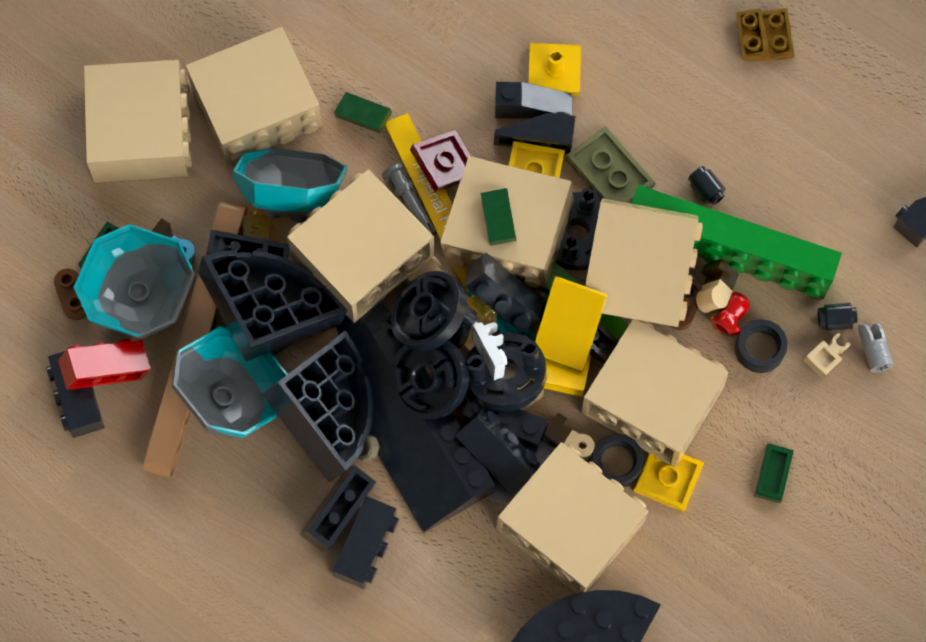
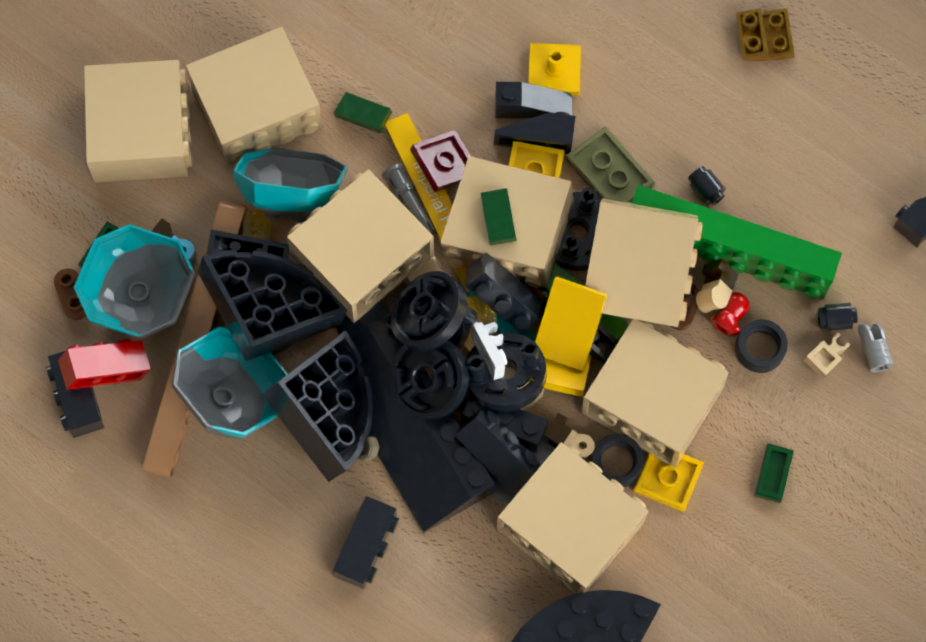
(337, 508): black brick -> none

